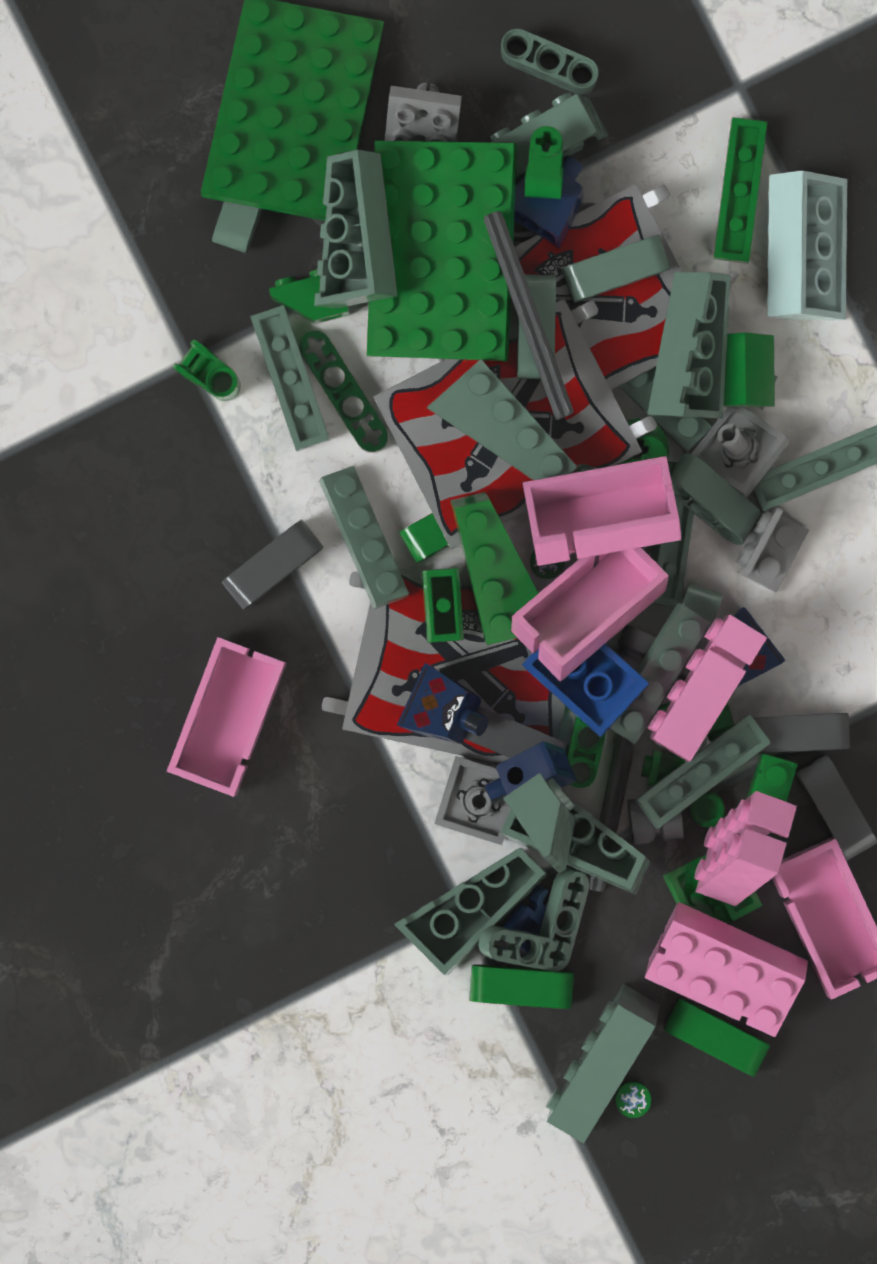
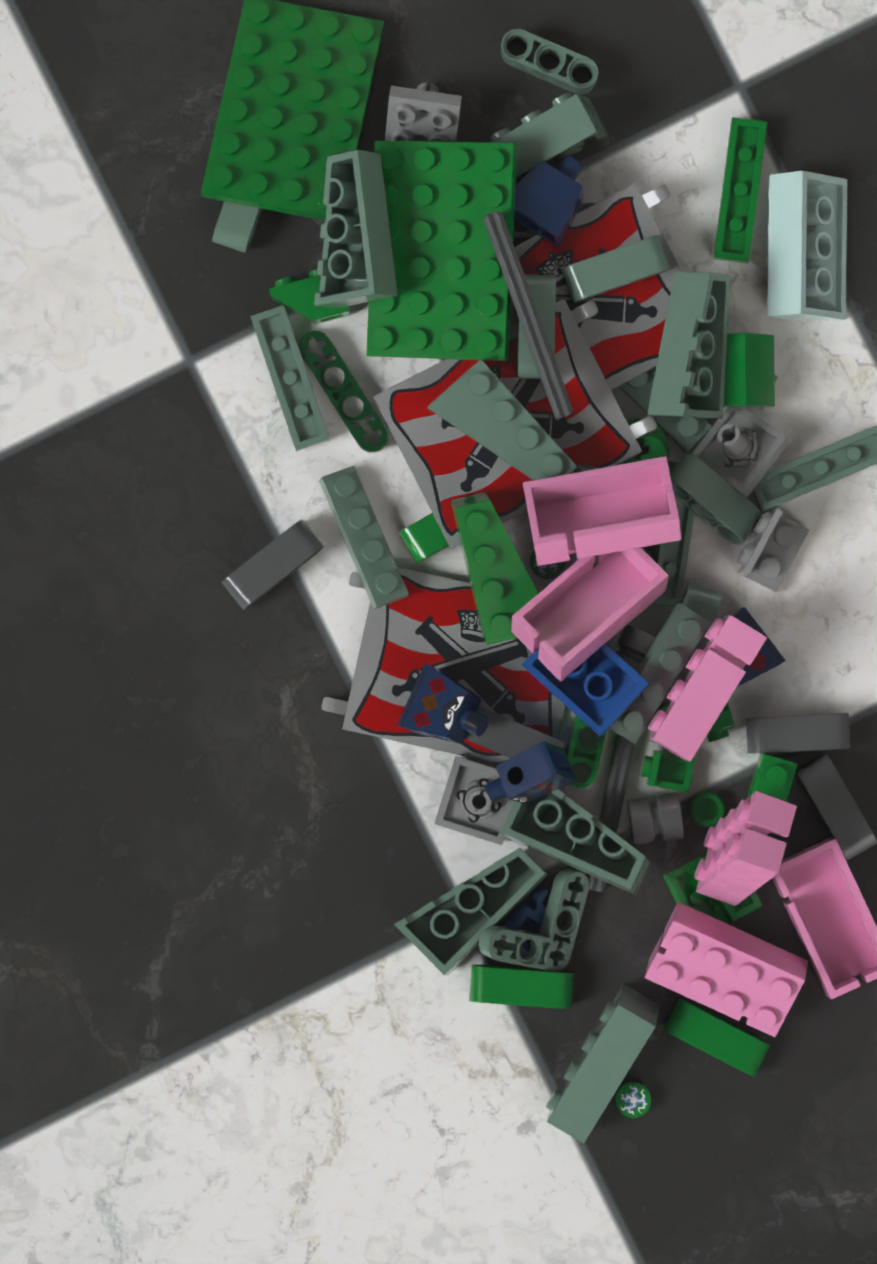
(203, 369): green piece -> none
(226, 717): bright pink piece -> none
(442, 605): green brick -> none
(545, 169): green piece -> none
(546, 817): sand green slope -> none
(703, 772): sand green plate -> none

